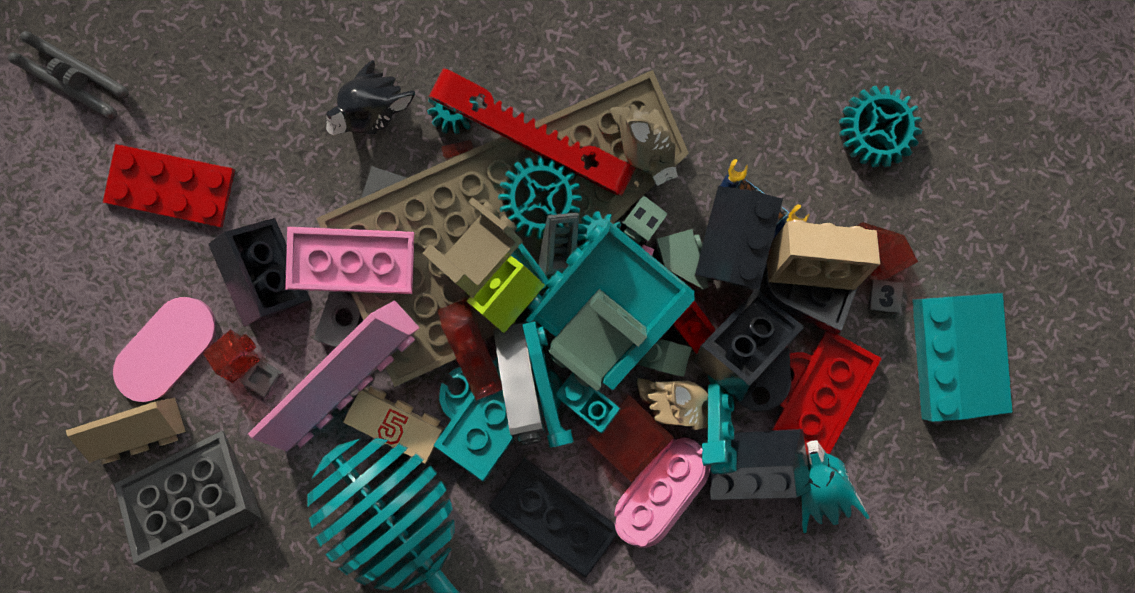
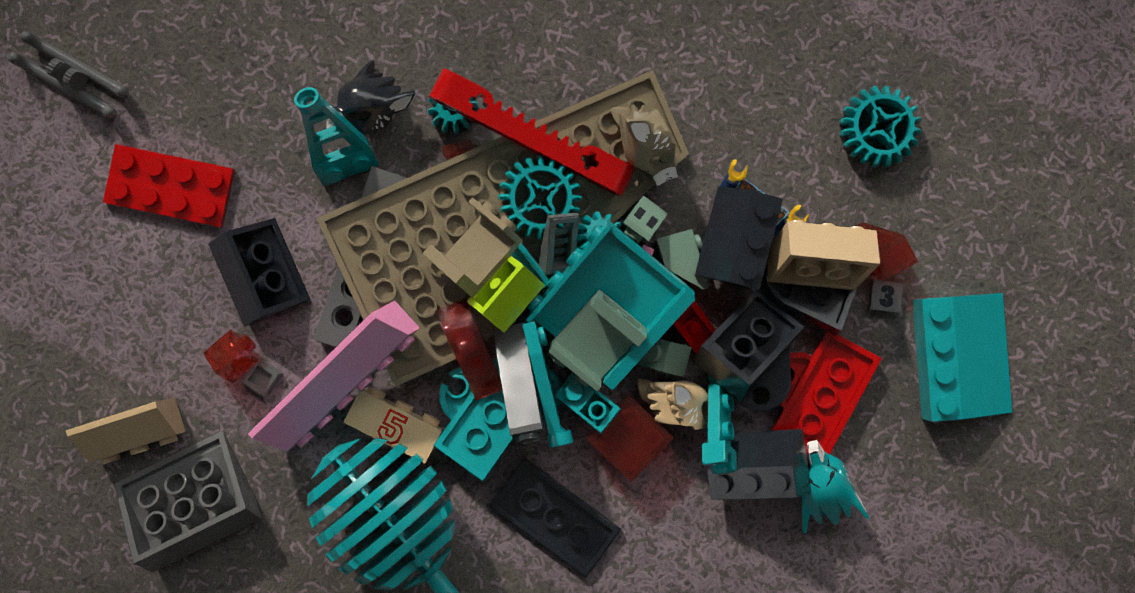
(164, 349): bright pink tile -> none
(340, 163): none -> teal plate
(349, 260): bright pink tile -> none
(661, 493): bright pink tile -> none

